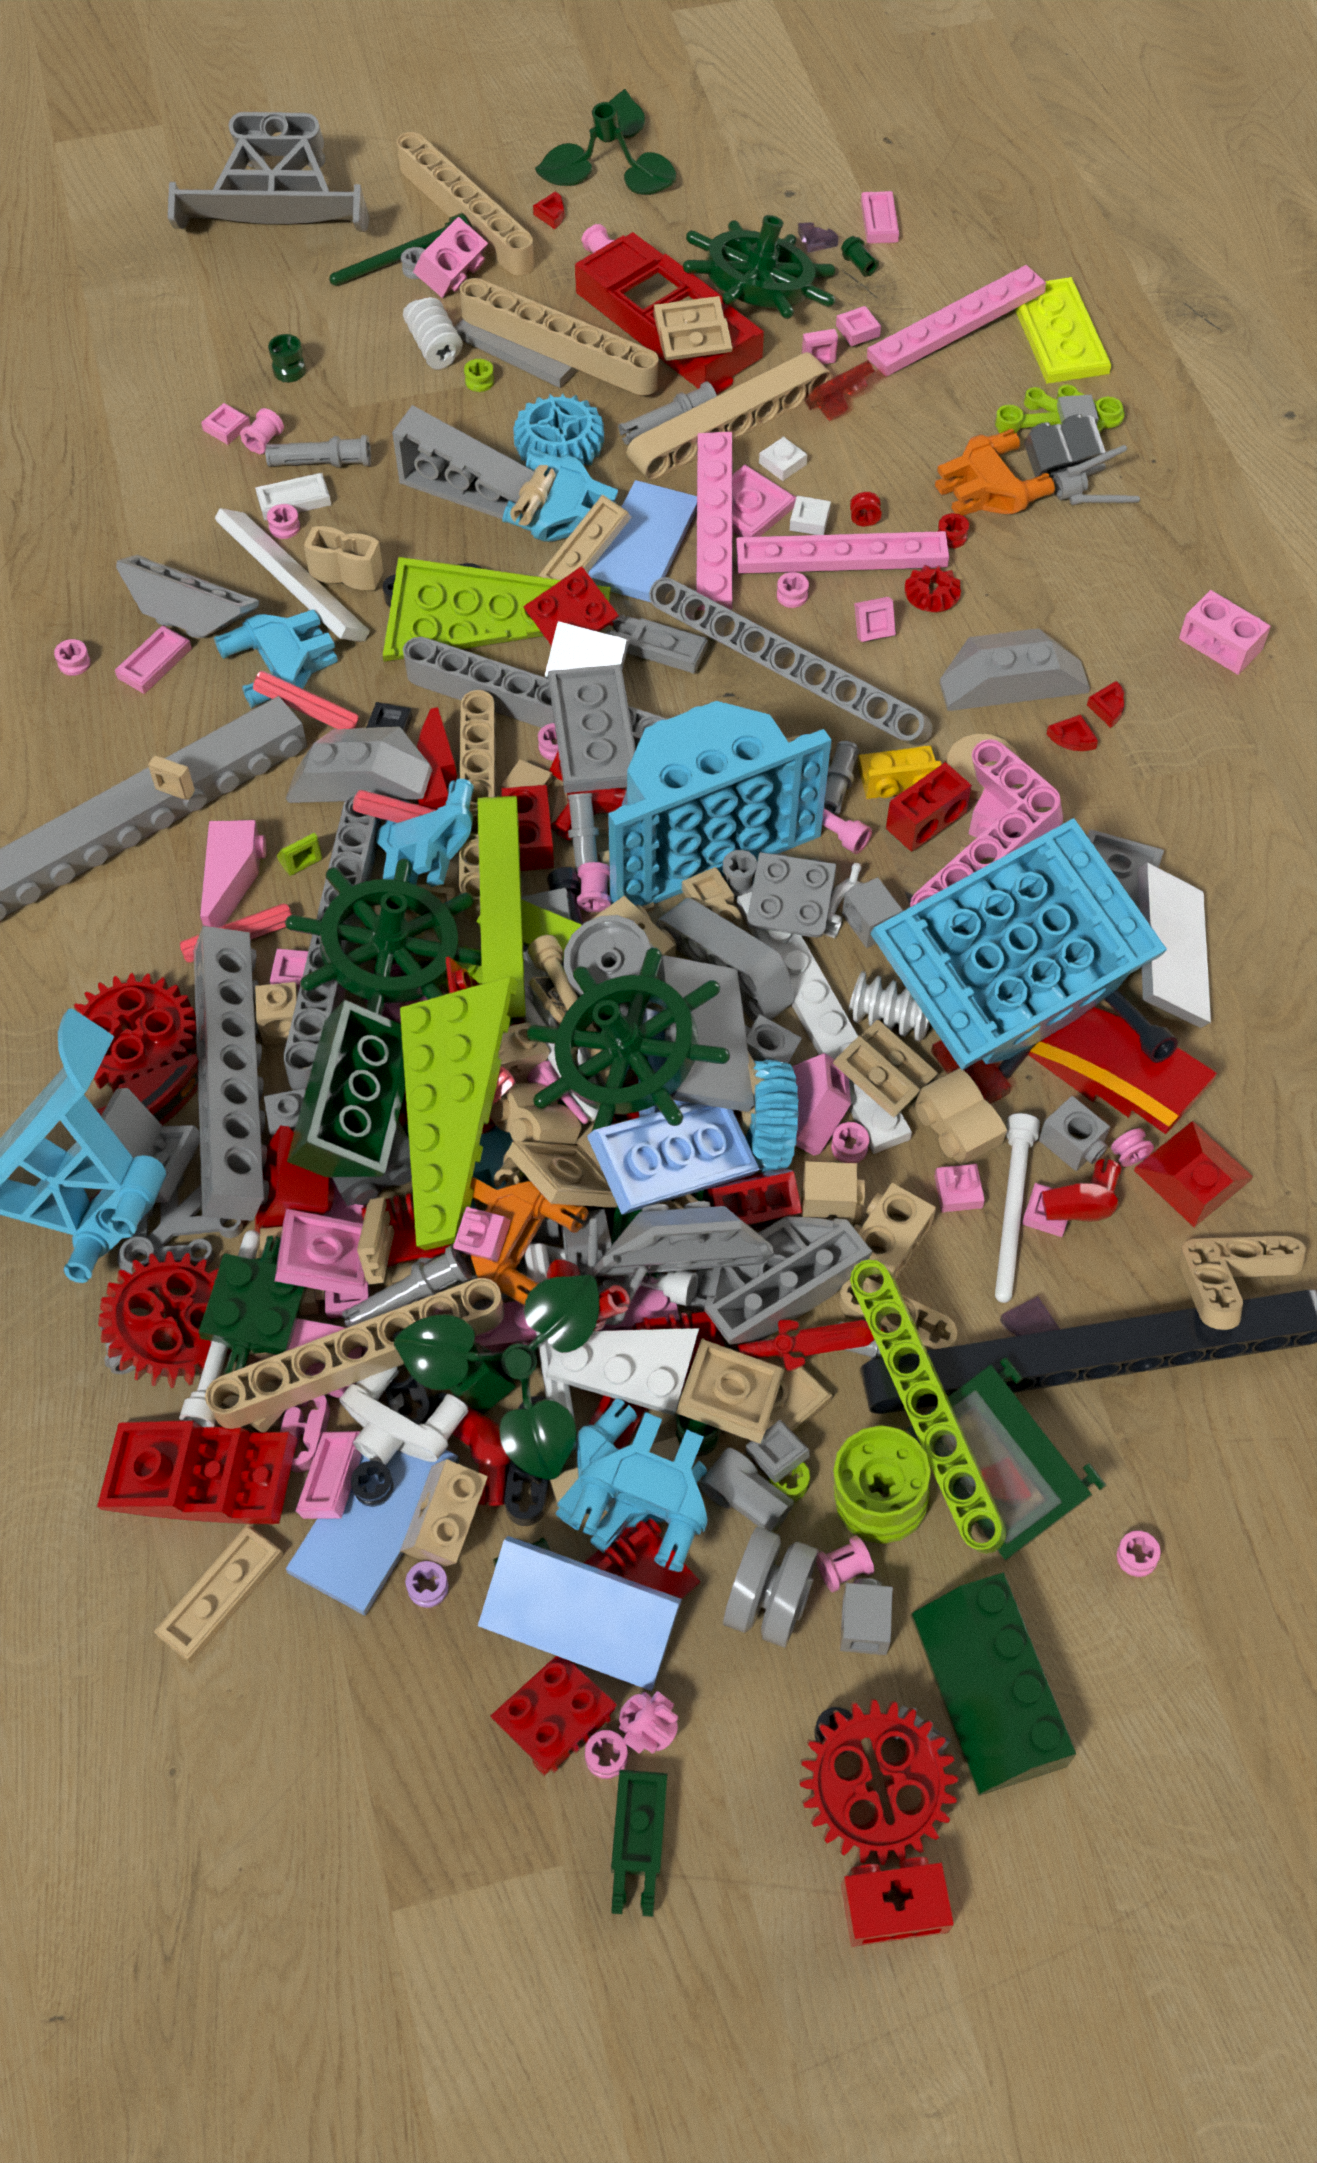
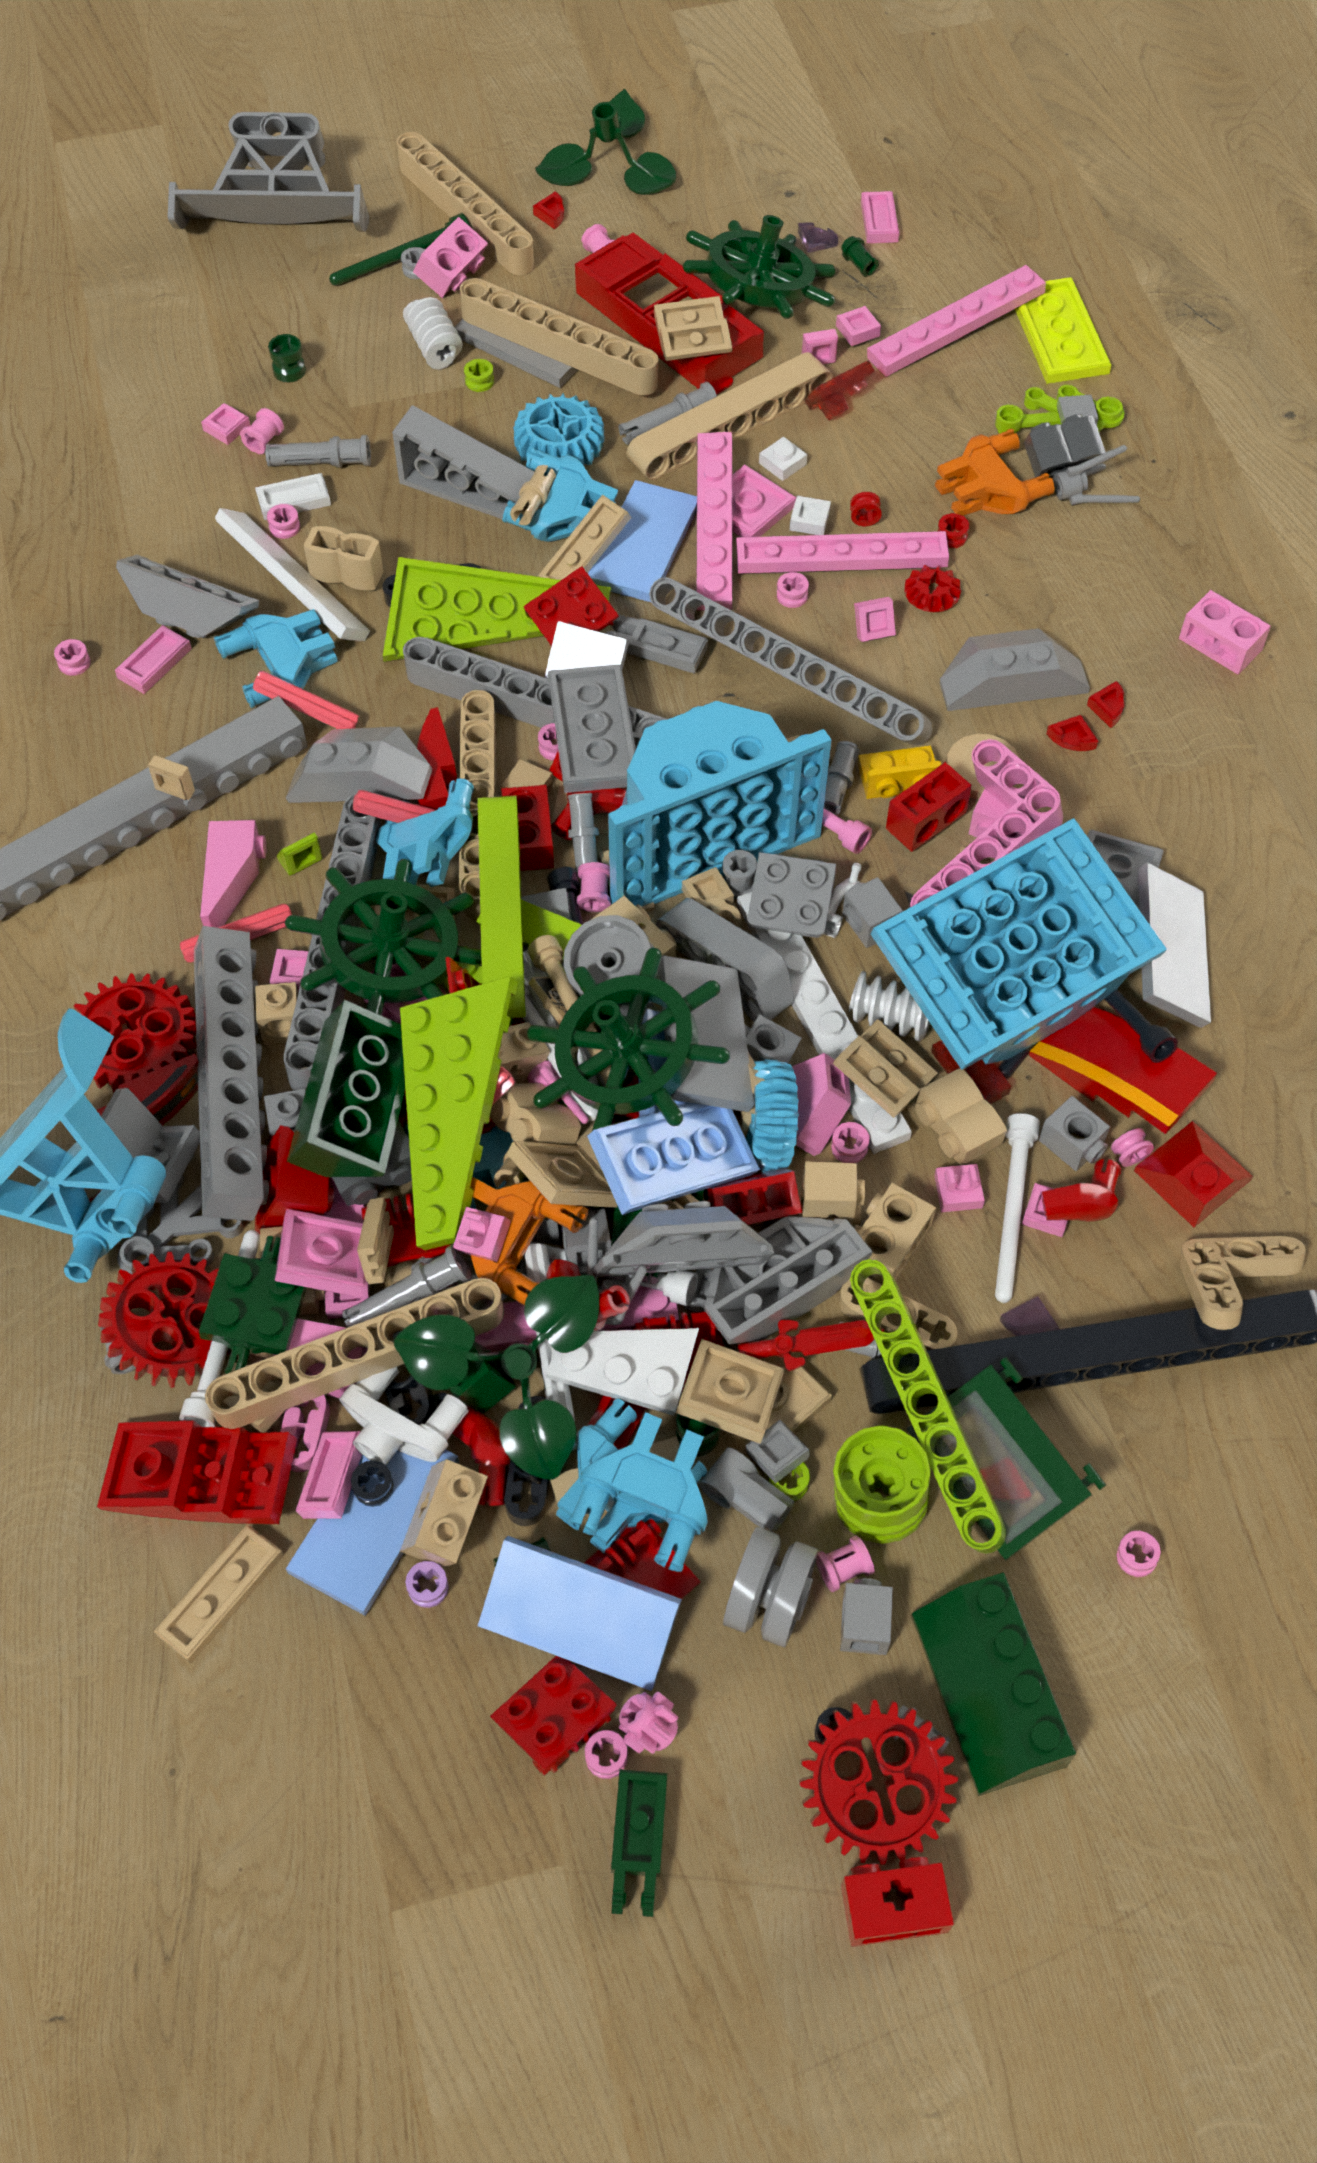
(390, 716): black tile -> none

